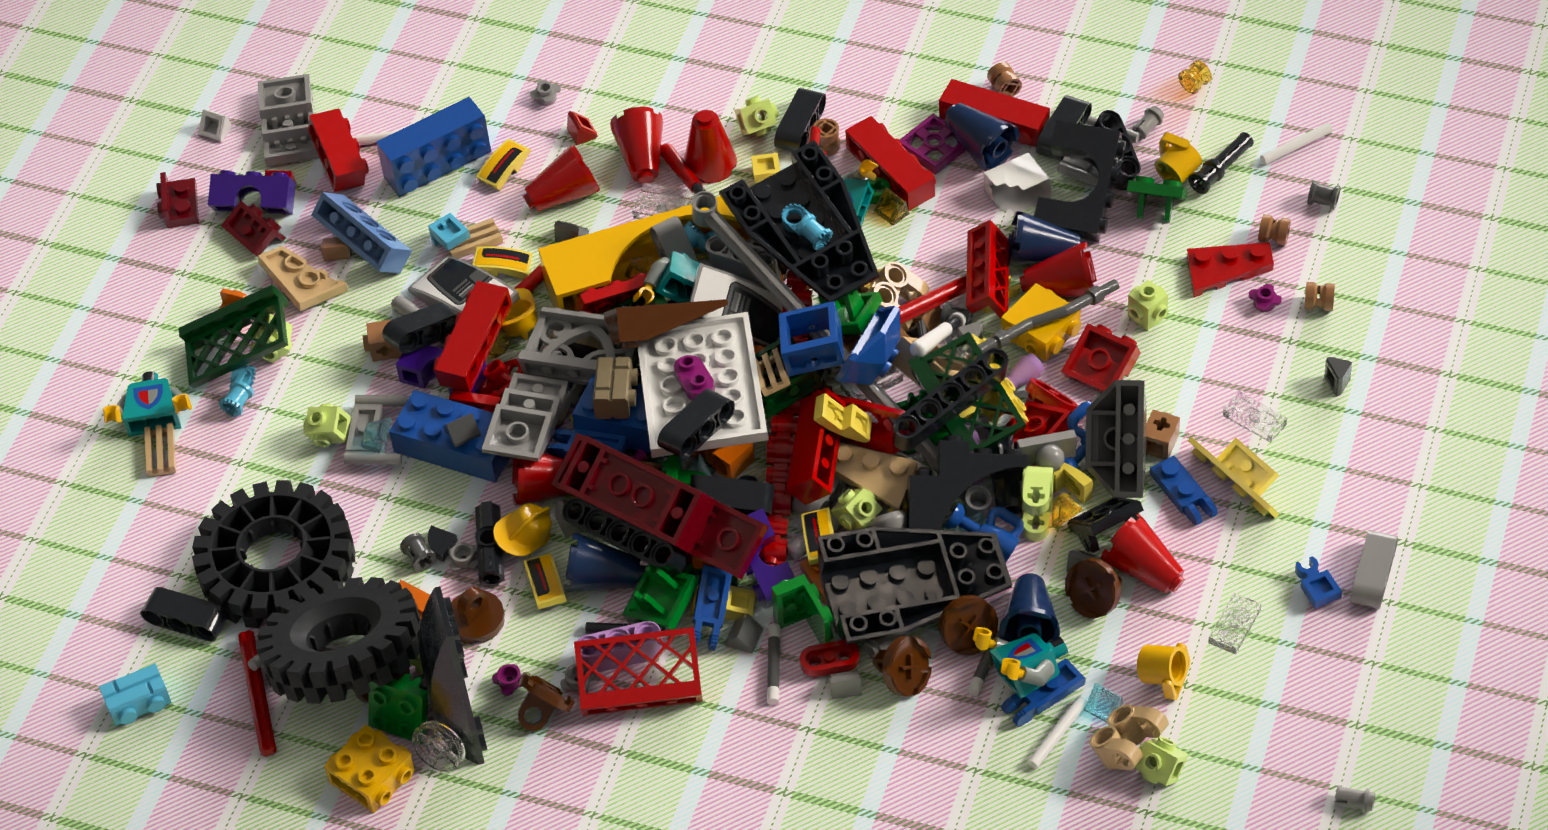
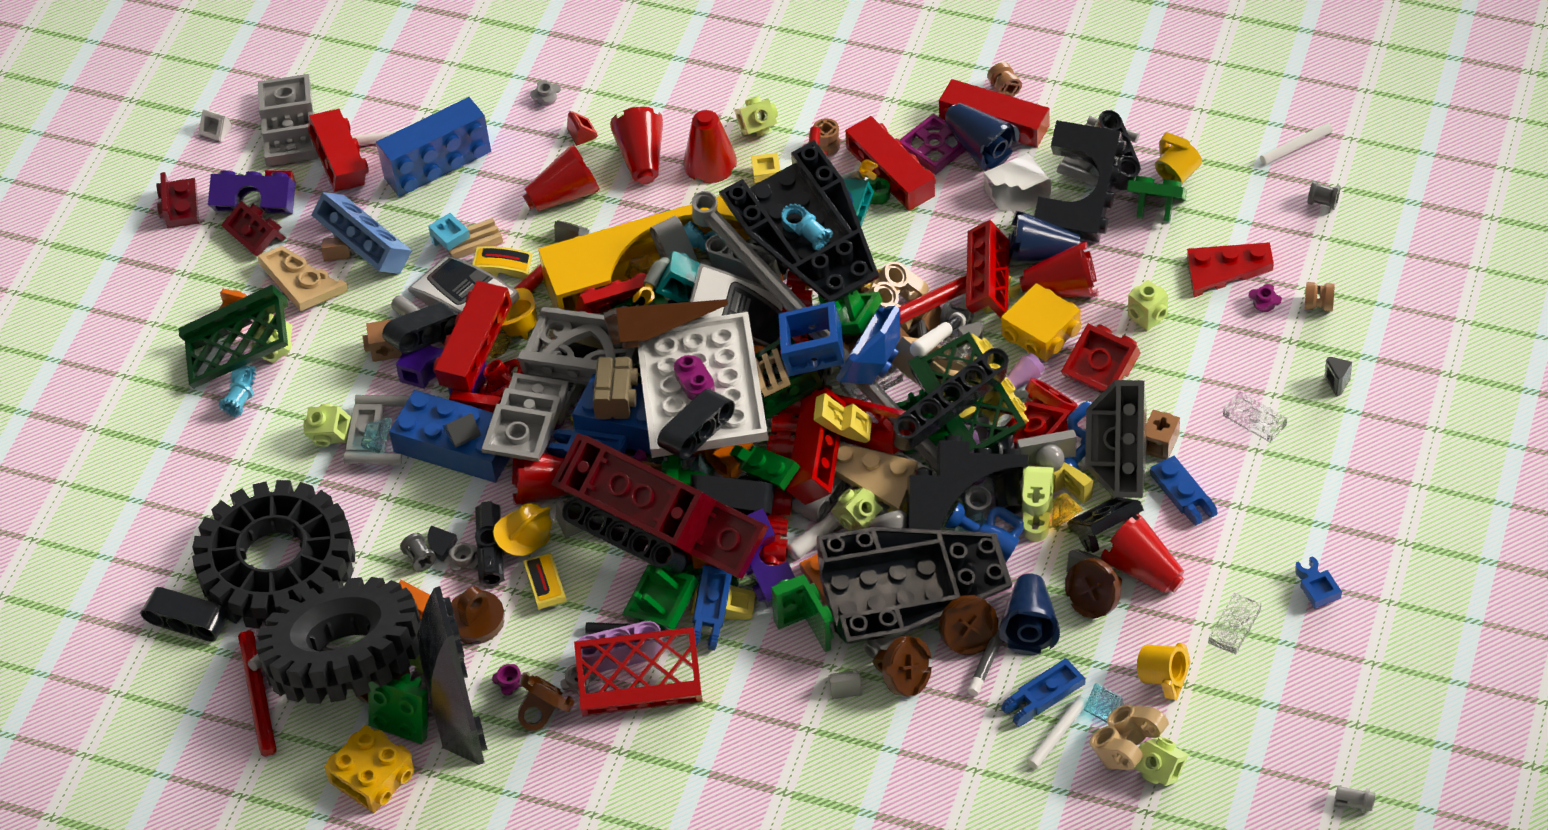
(135, 695): medium azure brick -> none
(148, 405): torso -> none
(159, 432): tan tile -> none
(438, 746): clear wheel -> none
(502, 162): slope -> none
(600, 566): dark blue cone -> none
(659, 199): clear plate -> none
(680, 168): red piece -> none
(744, 634): dark grey slope -> none
(765, 465): none -> green hinge
(773, 664): dark grey bar -> none
(800, 116): black beam -> none
(816, 524): slope -> none
(829, 658): red plate -> none
(891, 207): clear yellow slope -> none
(1023, 662): torso -> none
(1068, 110): black beam -> none
(1092, 297): dark grey bar -> none
(1152, 117): light grey pin -> none
(1195, 76): clear yellow wheel -> none
(1214, 169): black pin -> none
(1244, 468): light yellow bracket -> none
(1277, 229): medium nougat wheel -> none
(1374, 569): light grey beam -> none

